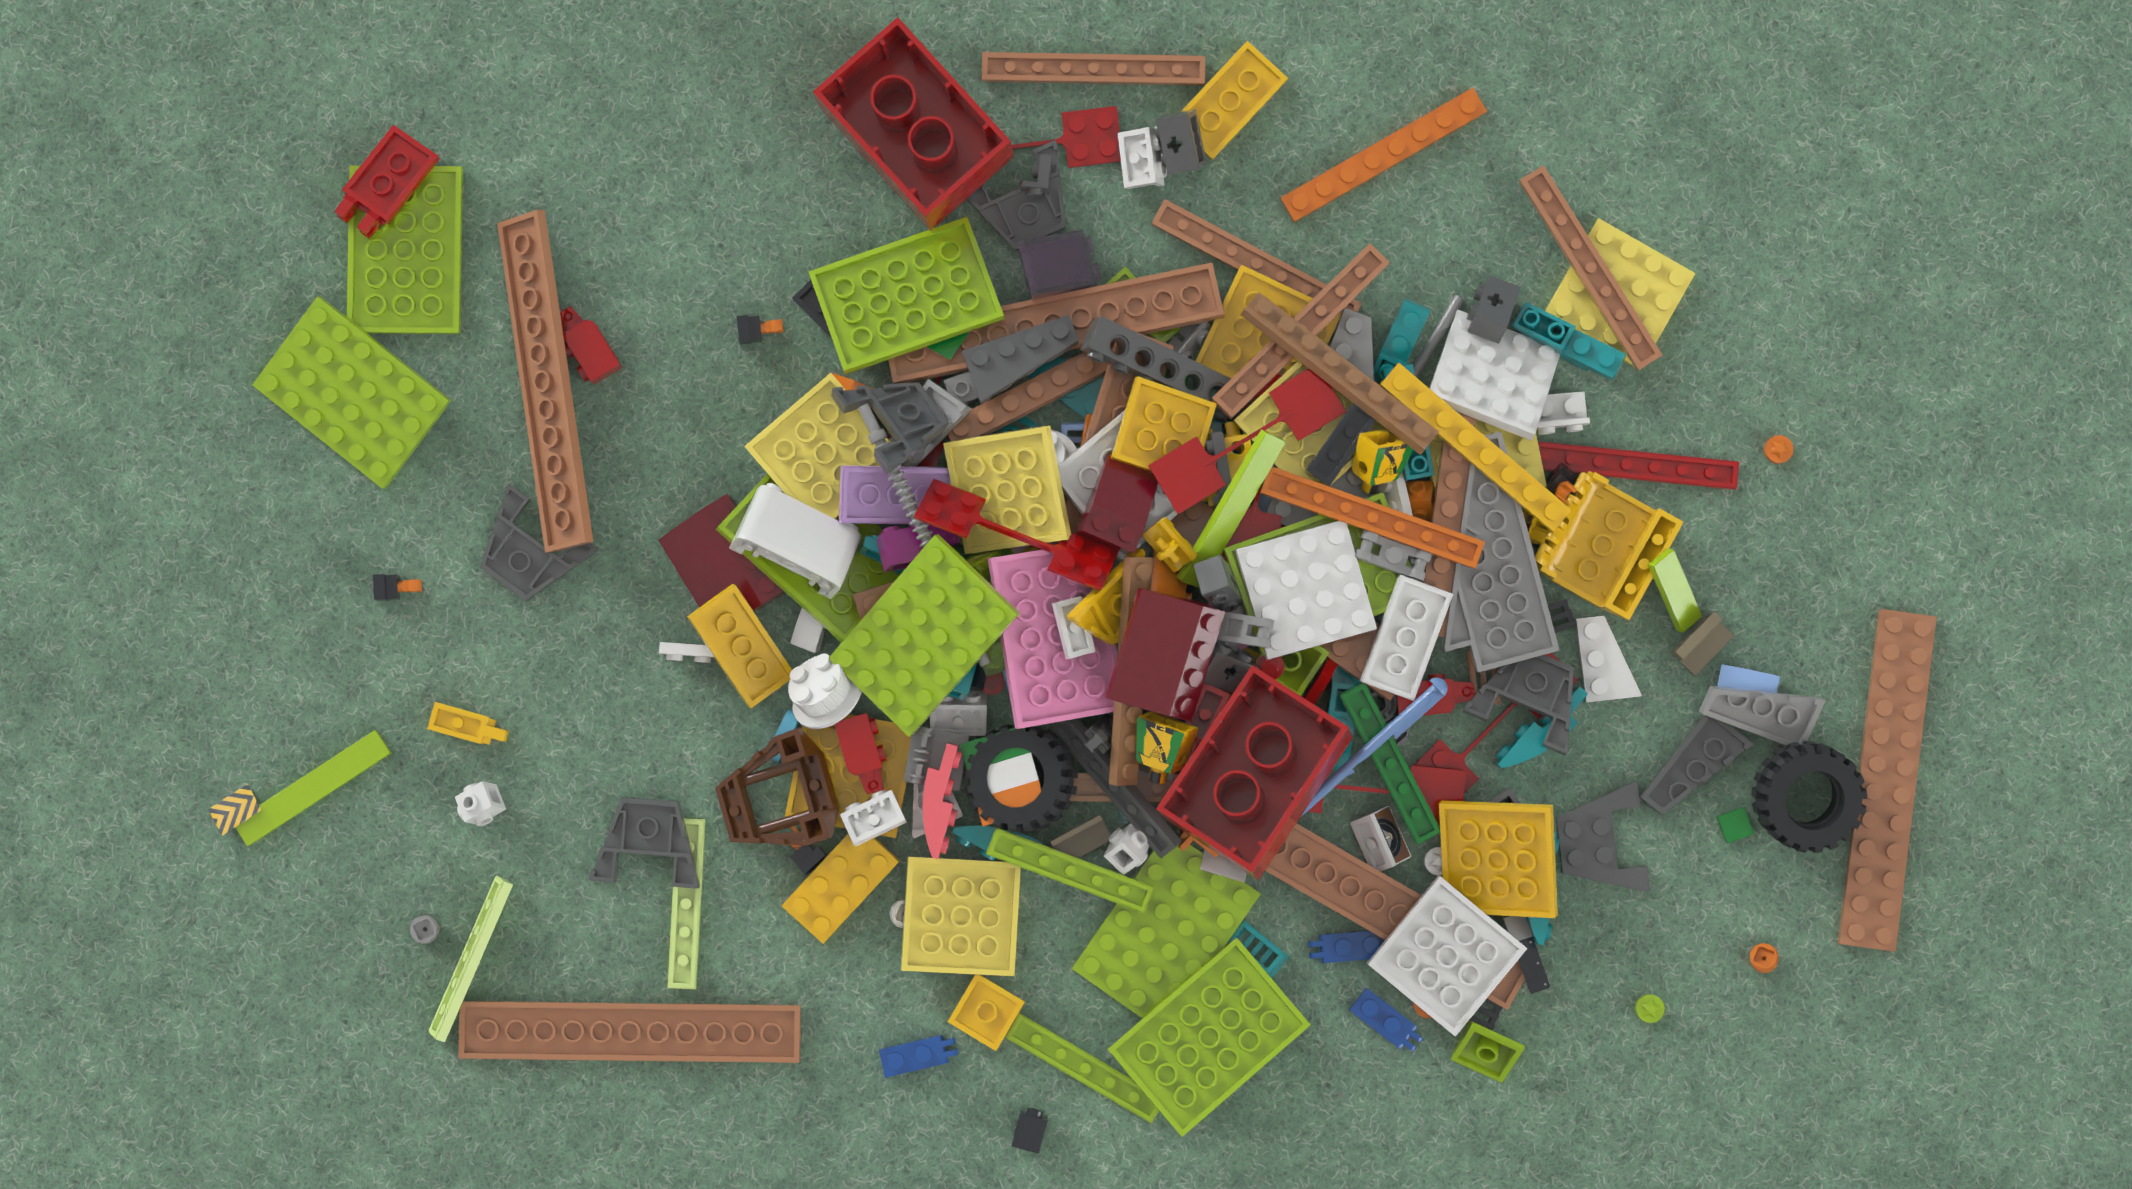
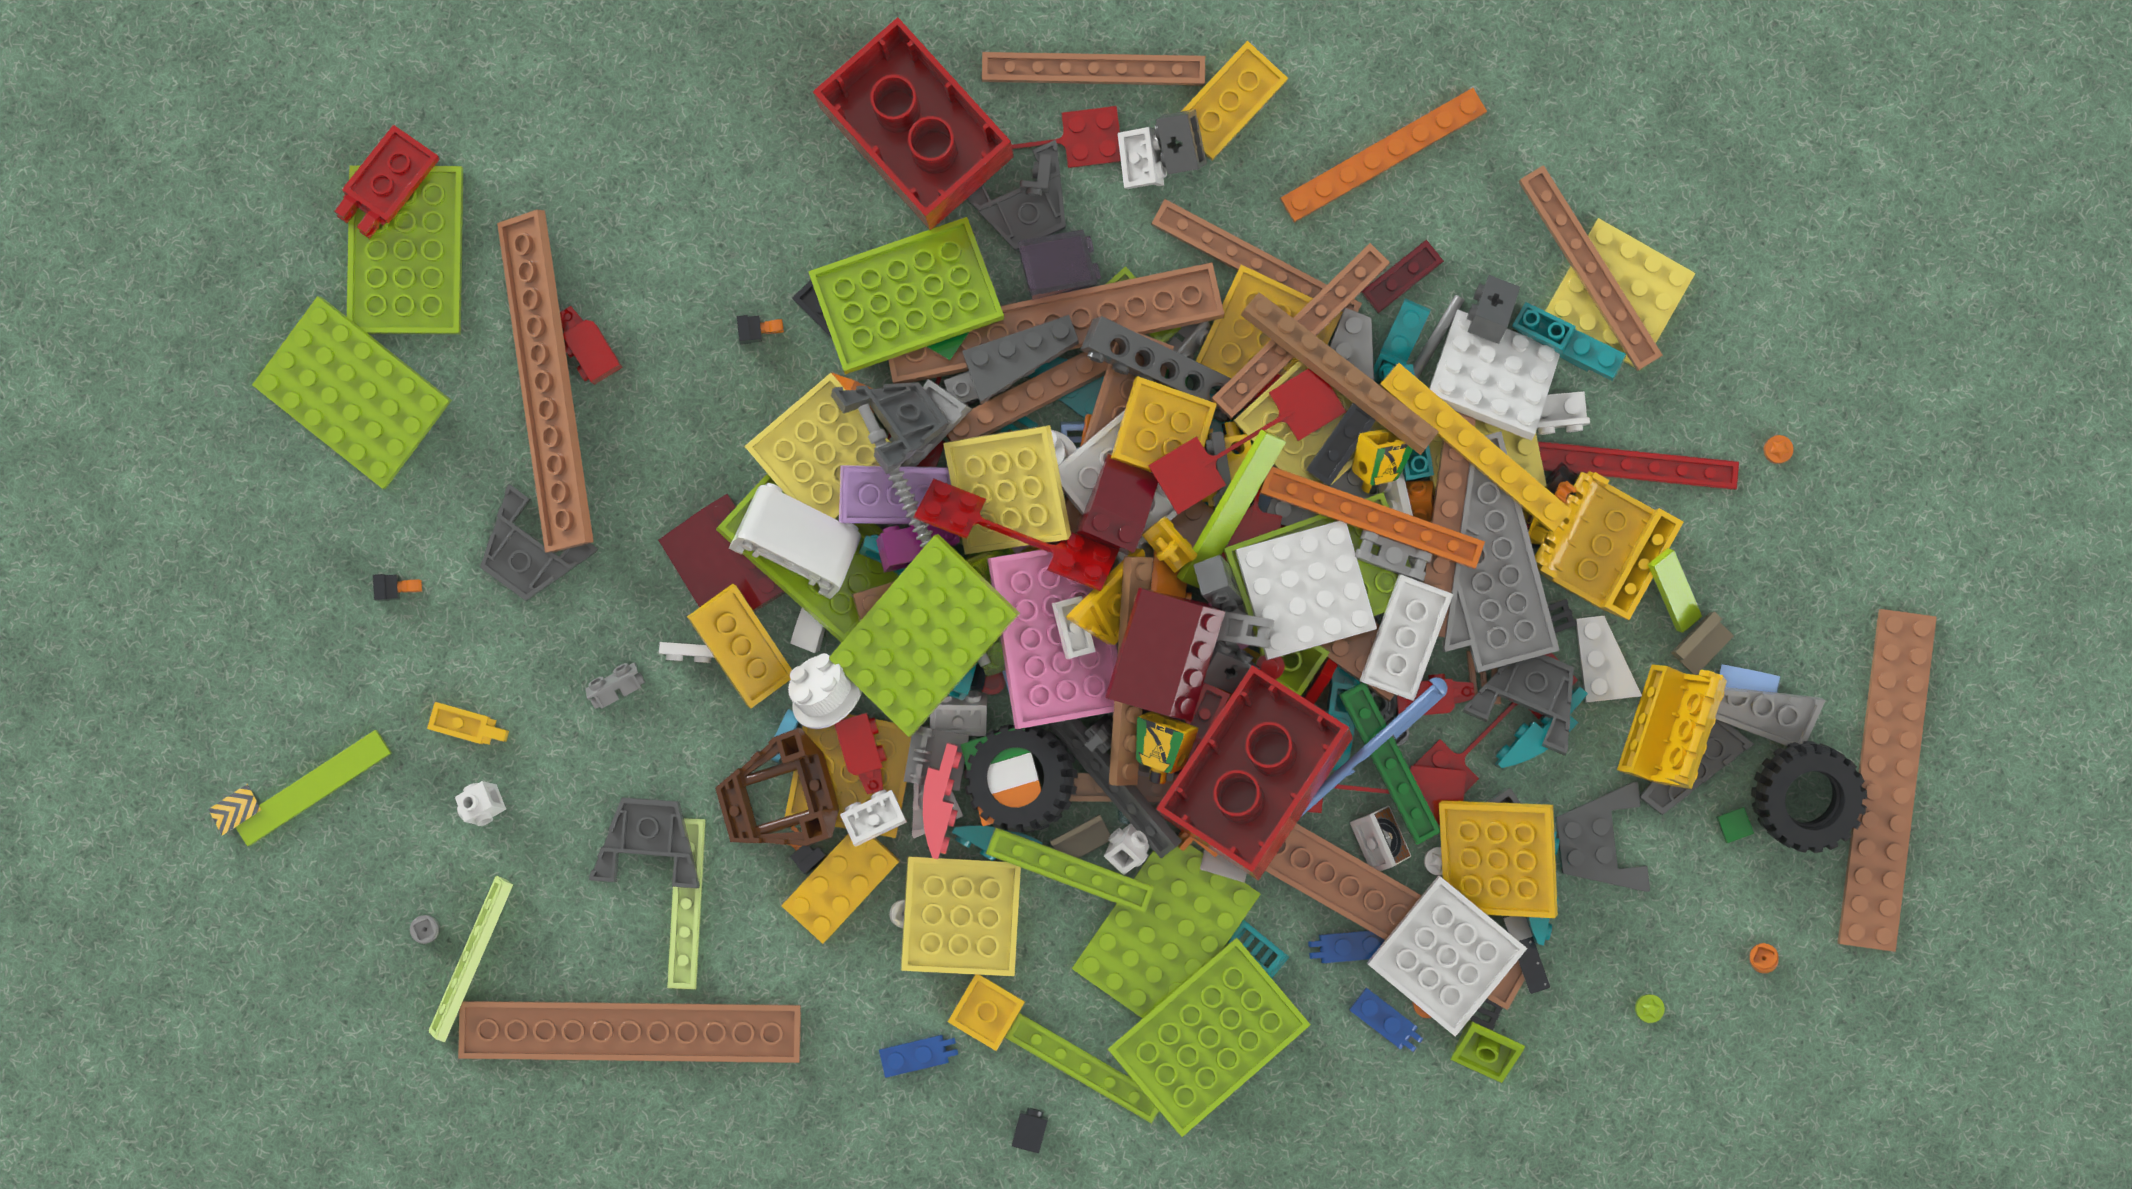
(604, 688): none -> light grey hinge
(1402, 276): none -> dark red tile
(1672, 726): none -> yellow slope

